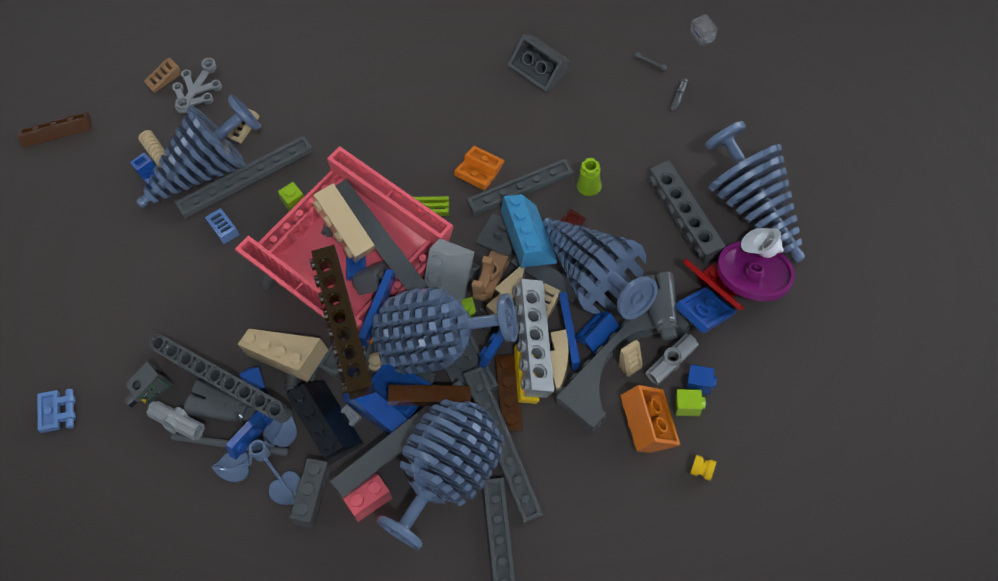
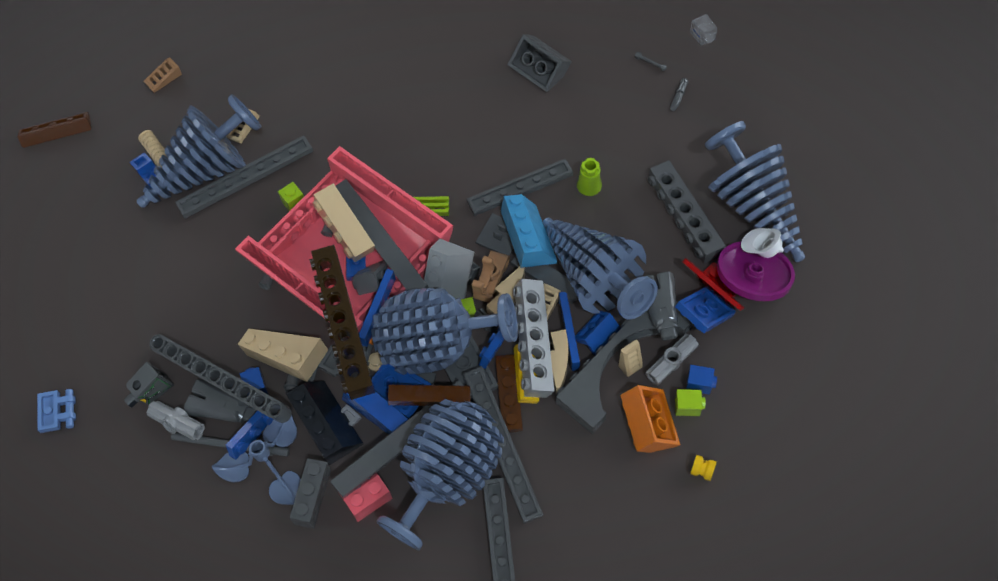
(182, 103): light grey plant -> none
(229, 234): medium blue slope -> none
(479, 168): orange slope -> none
(574, 218): clear red tile -> none

